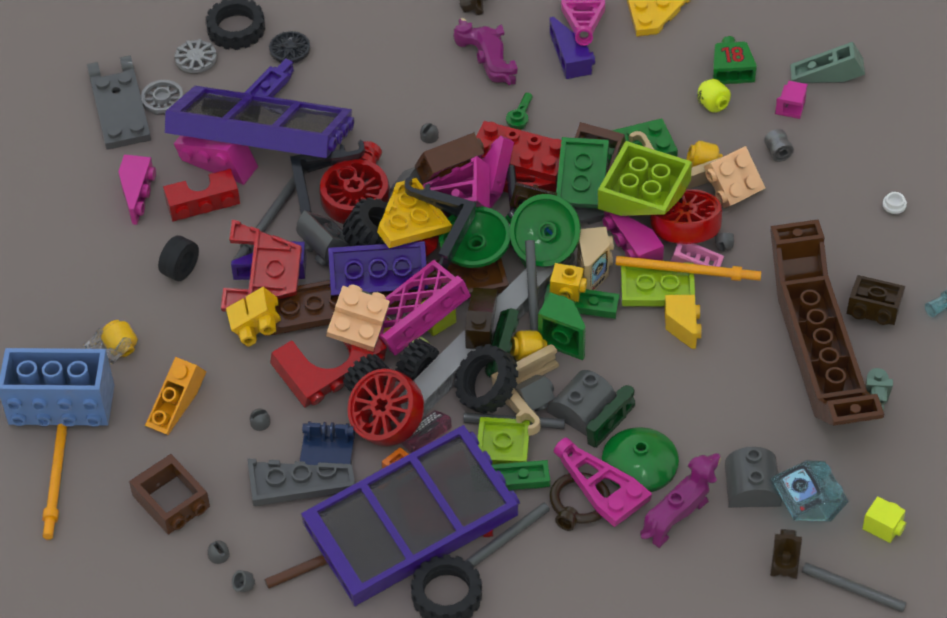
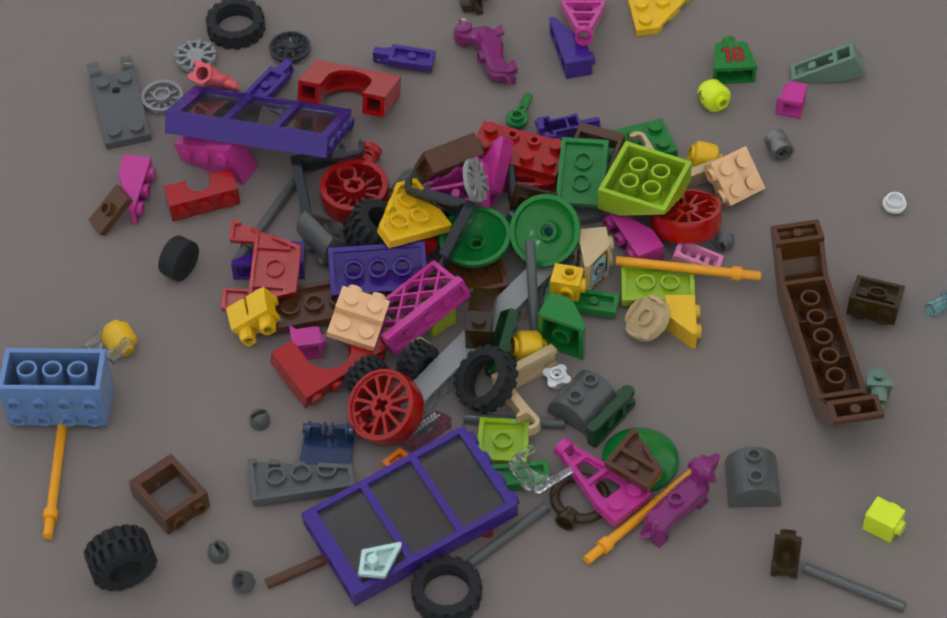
(110, 210): none -> reddish brown plate
(120, 557): none -> black tyre
(175, 395): light orange slope -> none
(211, 77): none -> coral animal
(309, 341): none -> dark pink window
(323, 77): none -> red arch
(378, 560): none -> light aqua piece
(405, 57): none -> dark purple hinge
(432, 133): dark grey hinge -> none
(475, 180): none -> light grey wheel
(530, 479): none -> clear helmet
(536, 392): dark grey brick -> none
(557, 382): none -> white plate
(562, 126): none -> dark purple piece
(607, 543): none -> light orange bar
(634, 462): none -> reddish brown wing
(647, 318): none -> tan tile
(810, 491): clear light blue slope -> none

